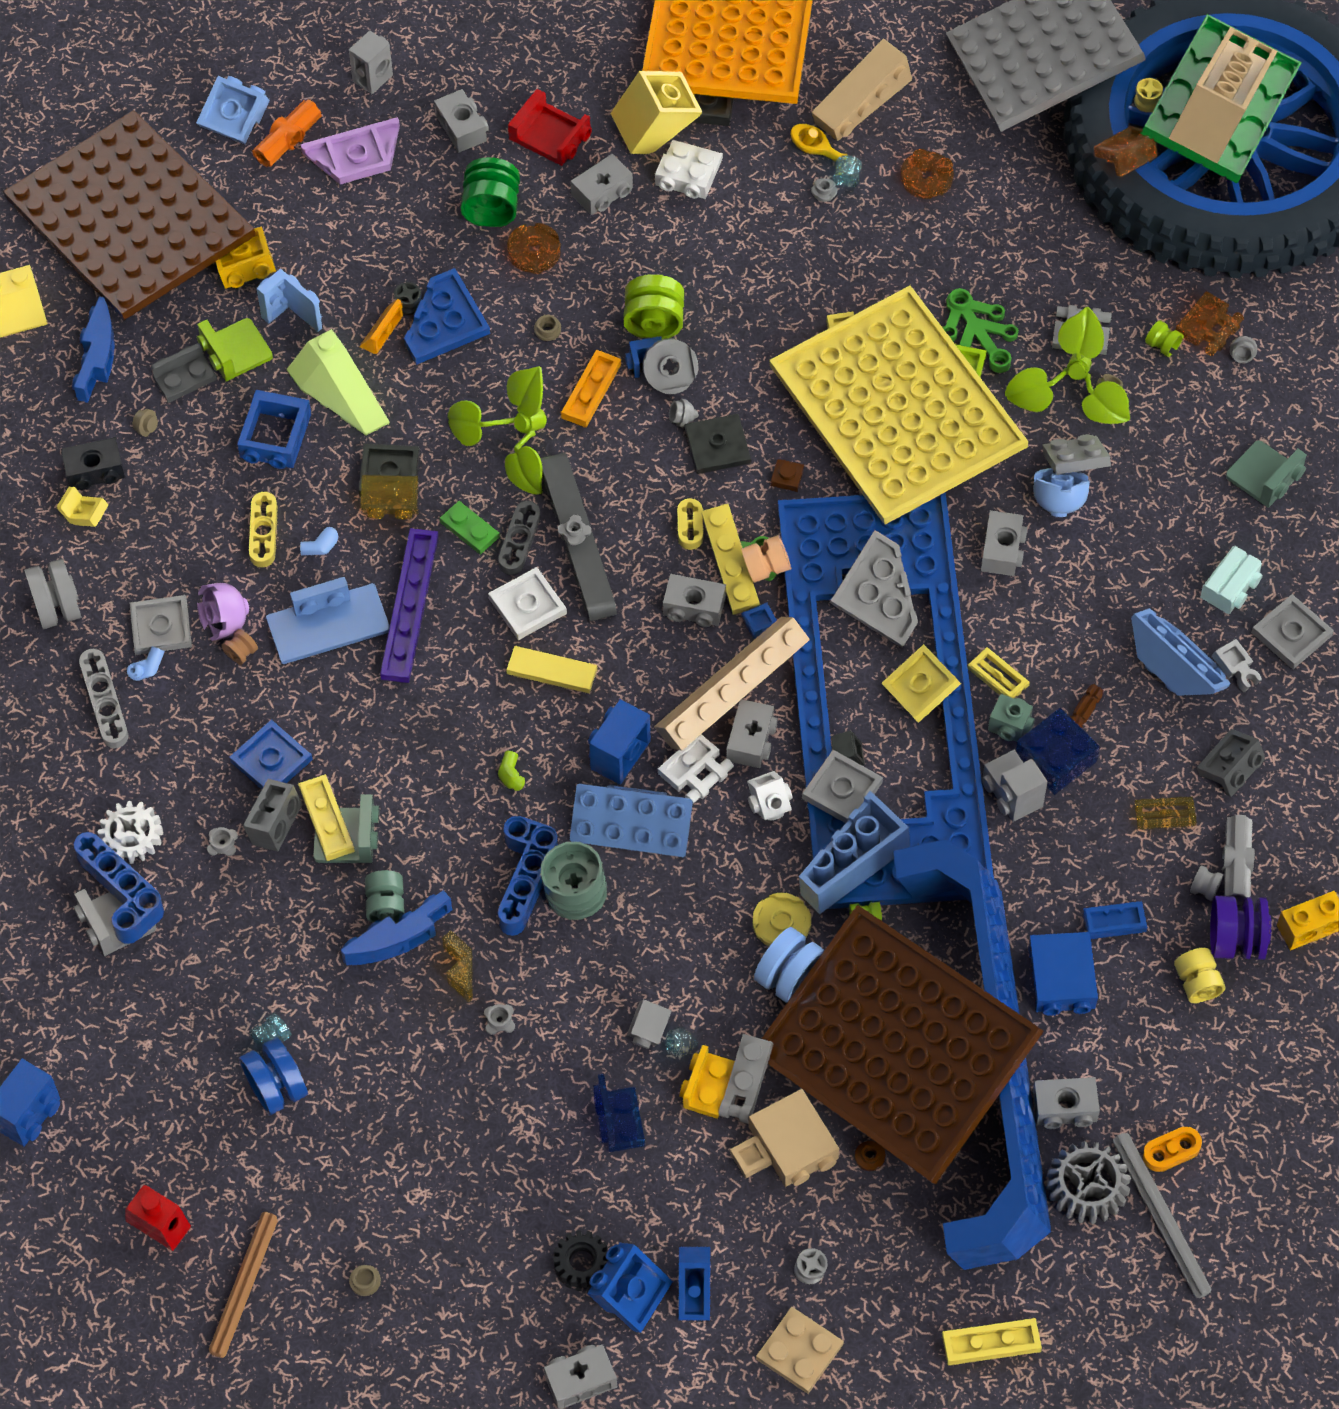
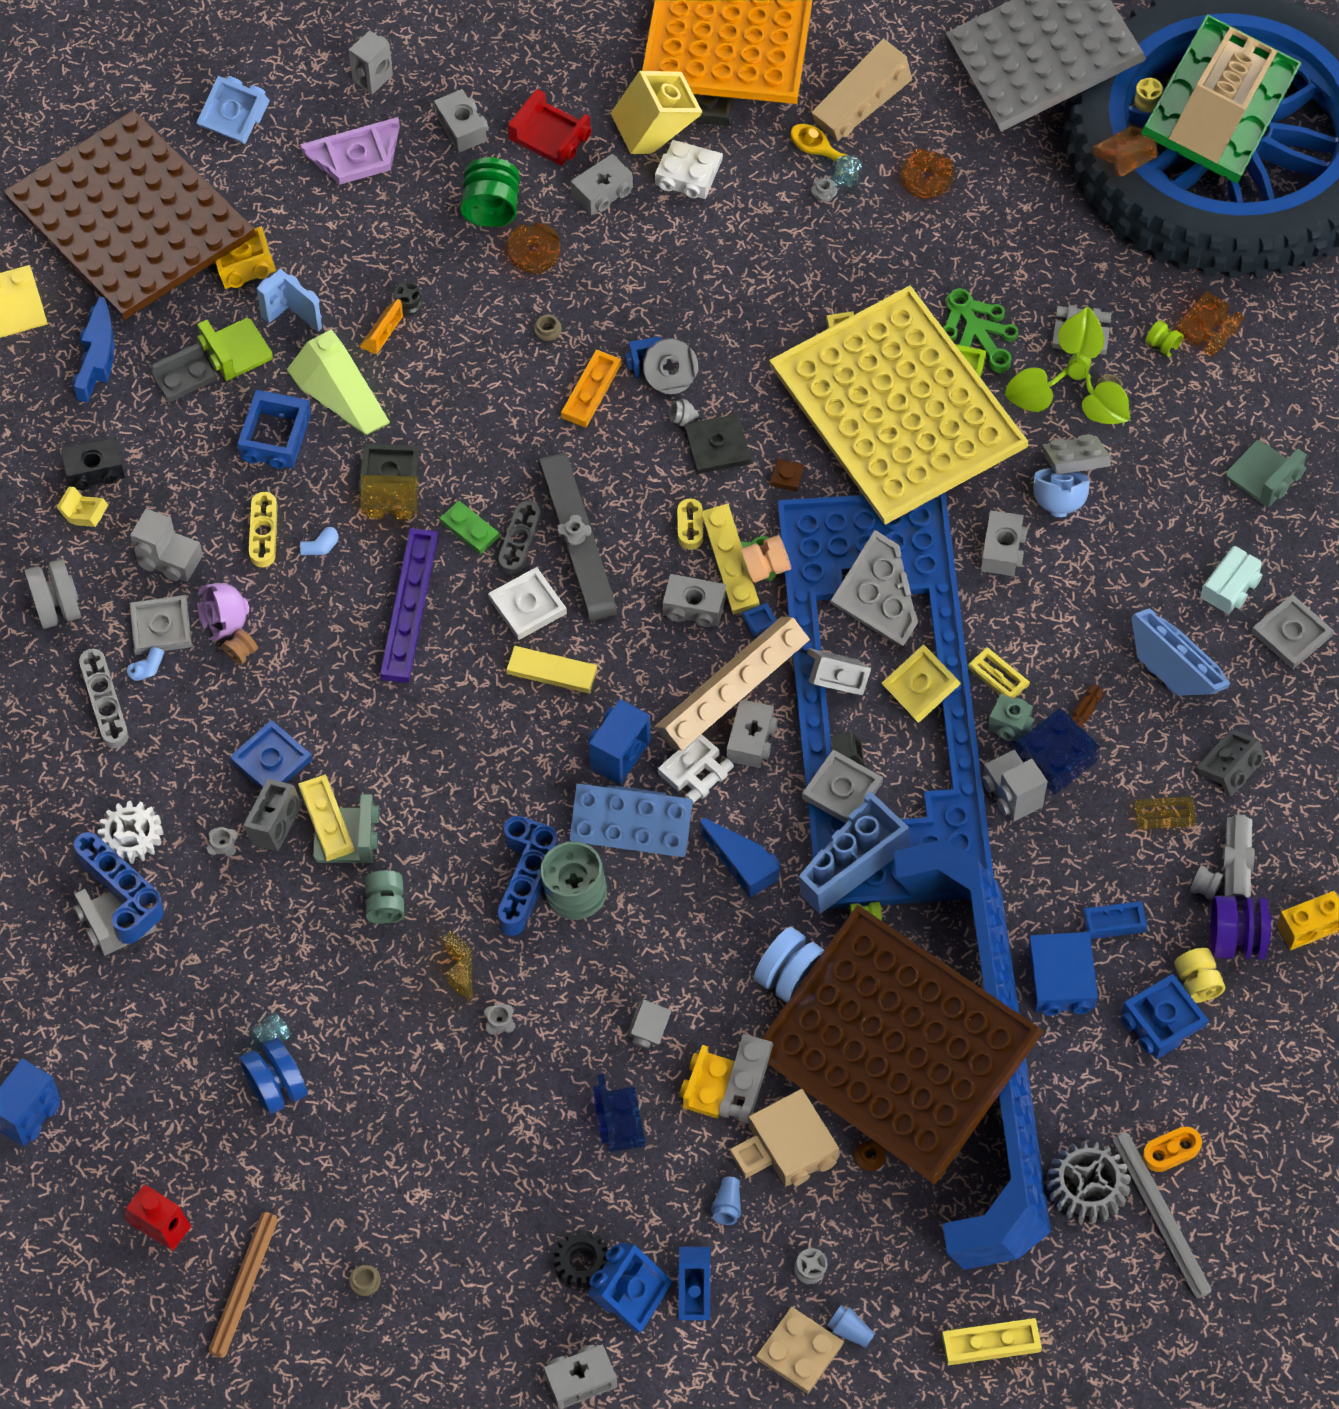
(145, 422): dark tan plate -> none
(163, 549): none -> light grey brick
(287, 133): orange piece -> none
(327, 619): medium blue bracket -> none
(387, 939): blue slope -> none
(444, 319): blue plate -> none
(508, 773): lime arm -> none
(526, 392): lime plant -> none
(653, 306): lime wheel -> none
(680, 1042): clear light blue plate -> none
(727, 1204): none -> medium blue cone
(742, 857): none -> blue slope
(769, 796): white brick -> none
(795, 916): light yellow tile -> none
(838, 672): none -> light grey panel
(849, 1326): none -> medium blue cone
(1078, 1091): light grey brick -> none
(1162, 1016): none -> blue plate
(1236, 661): light grey plate -> none
(1243, 349): light grey plate -> none

